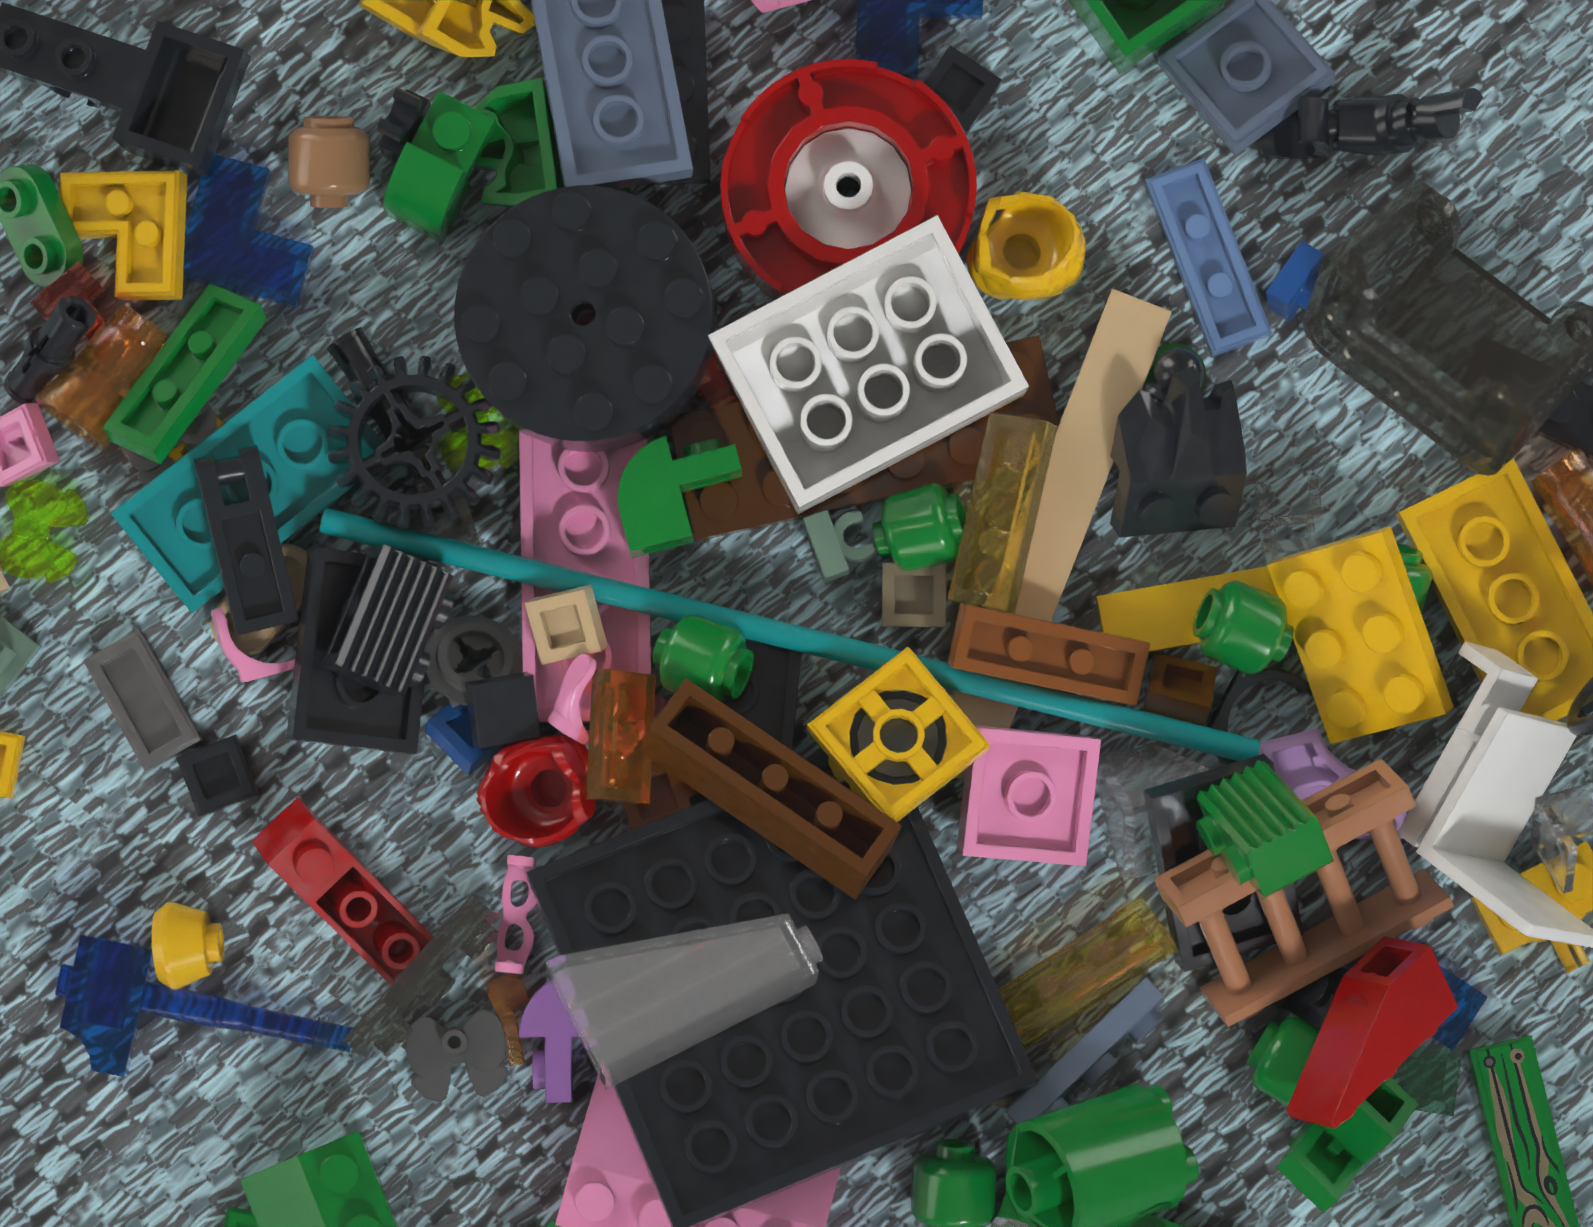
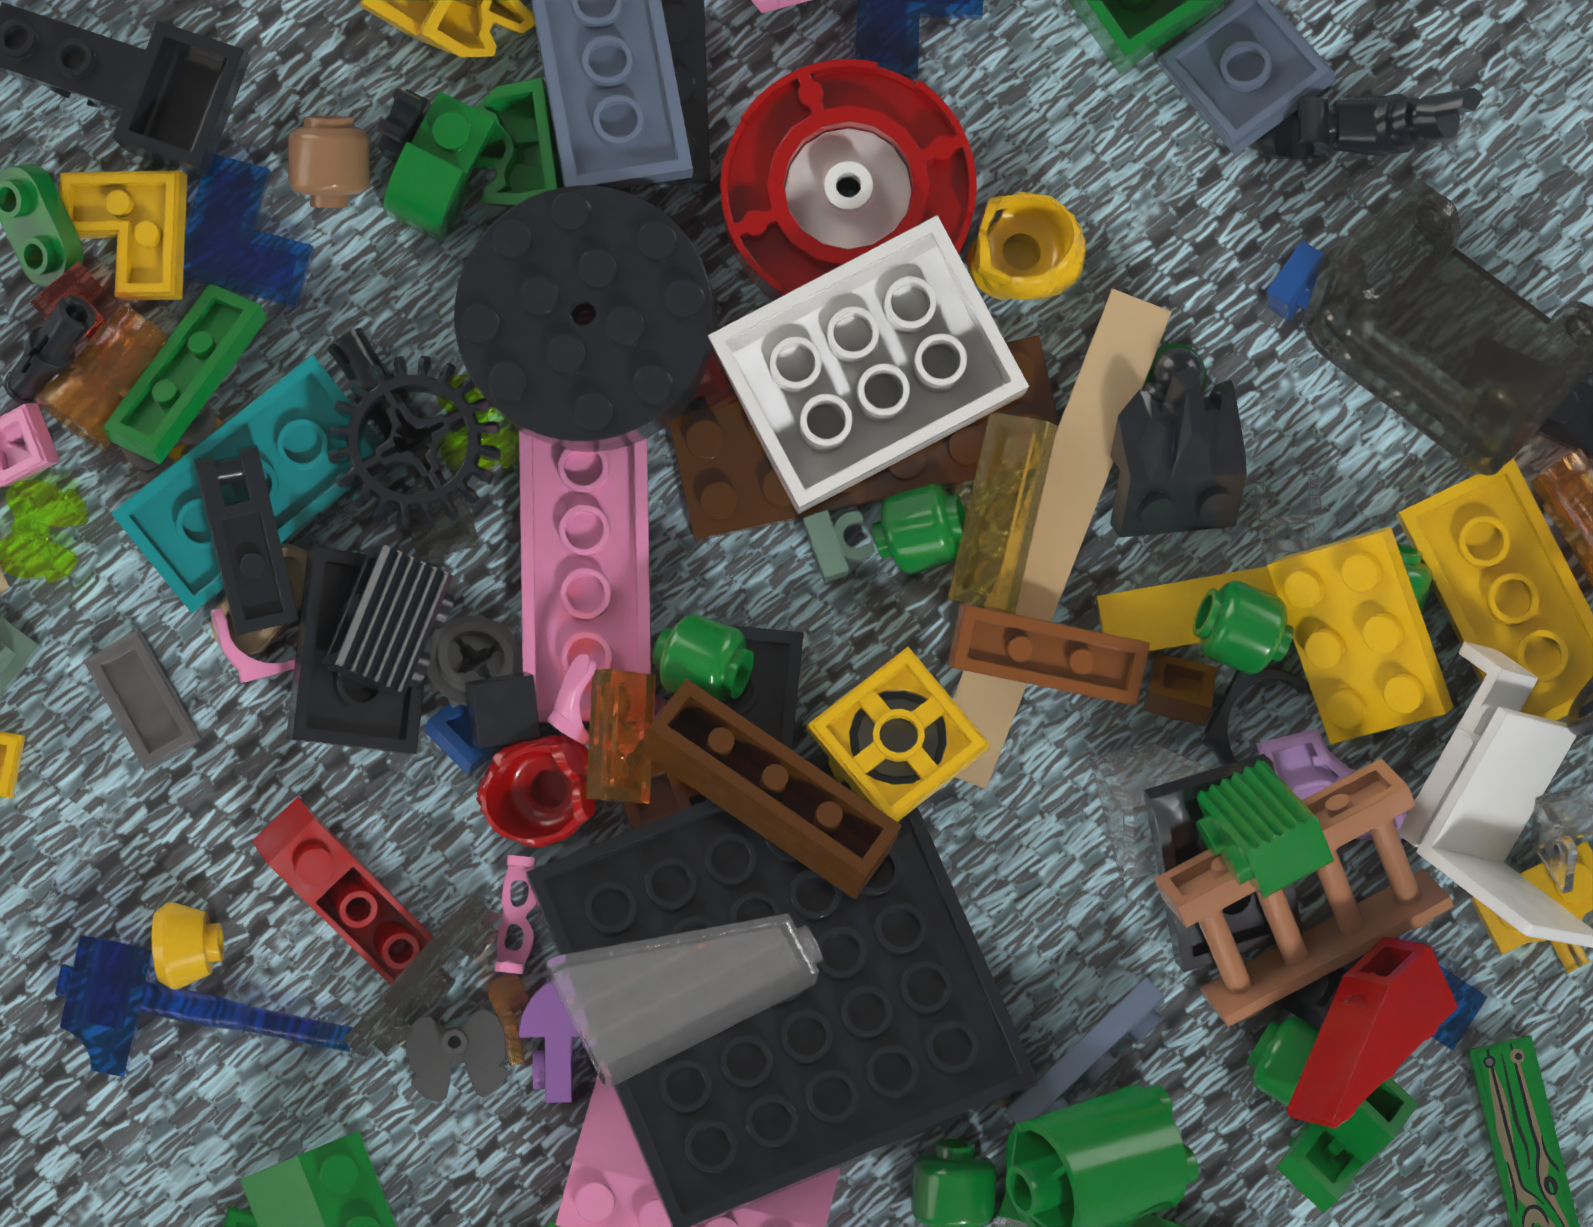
(218, 776): black tile -> none
(566, 624): tan plate -> none
(652, 490): green brick -> none
(787, 635): teal piece -> none
(913, 596): dark tan plate -> none
(963, 86): black plate -> none
(1030, 797): bright pink plate -> none
(1086, 971): clear yellow plate -> none
(1207, 257): medium blue tile -> none
(1431, 1079): clear green tile -> none

